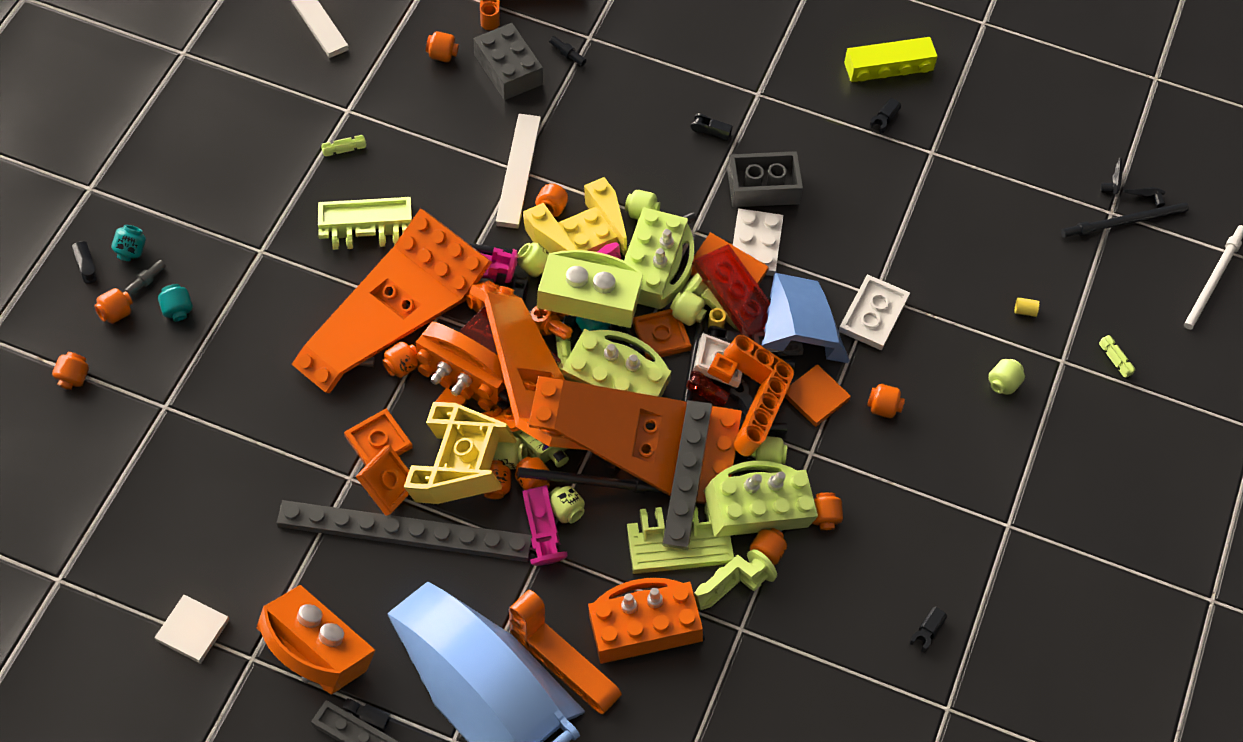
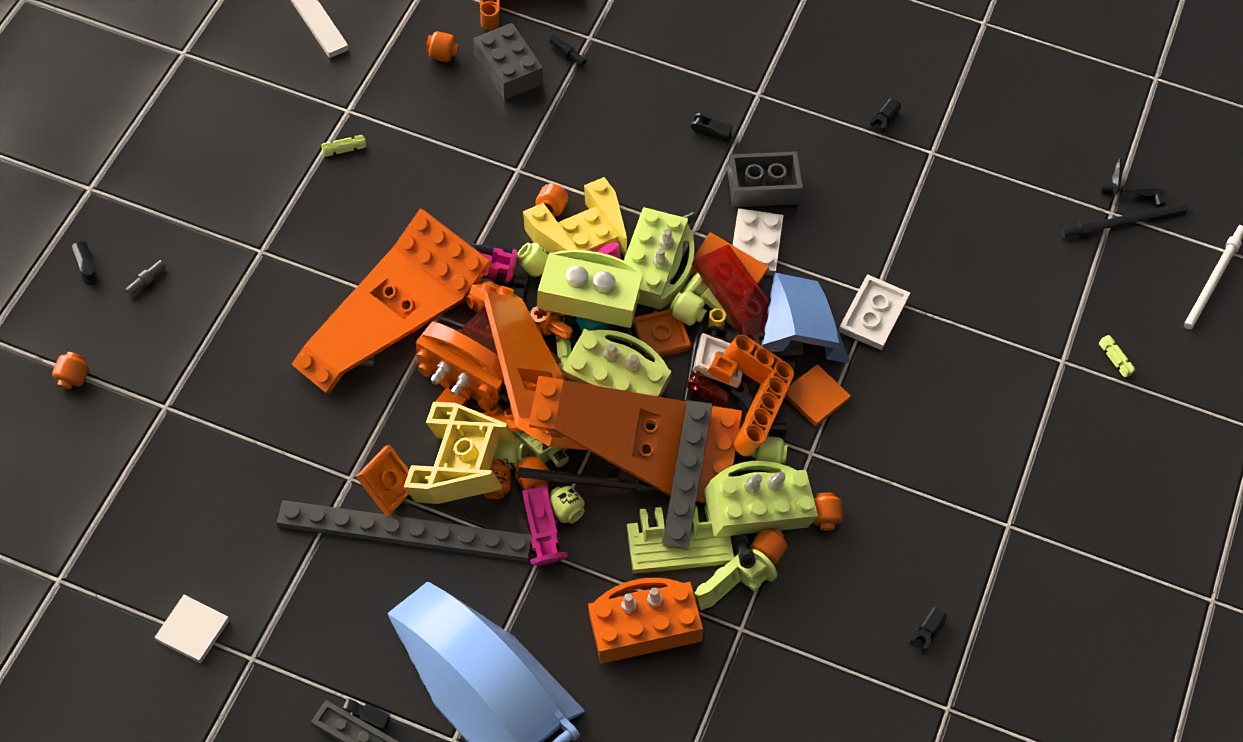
(113, 305): orange head -> none
(128, 242): teal head -> none
(175, 302): teal head -> none
(313, 640): orange piece -> none
(364, 218): yellowish green hinge -> none
(374, 434): orange tile -> none
(400, 359): orange head -> none
(518, 171): white tile -> none
(530, 629): orange beam -> none
(638, 200): yellowish green head -> none
(745, 555): none -> black bar
(885, 401): orange head -> none
(890, 59): neon yellow brick -> none
(1006, 376): yellowish green head -> none
(1027, 307): light yellow hinge -> none

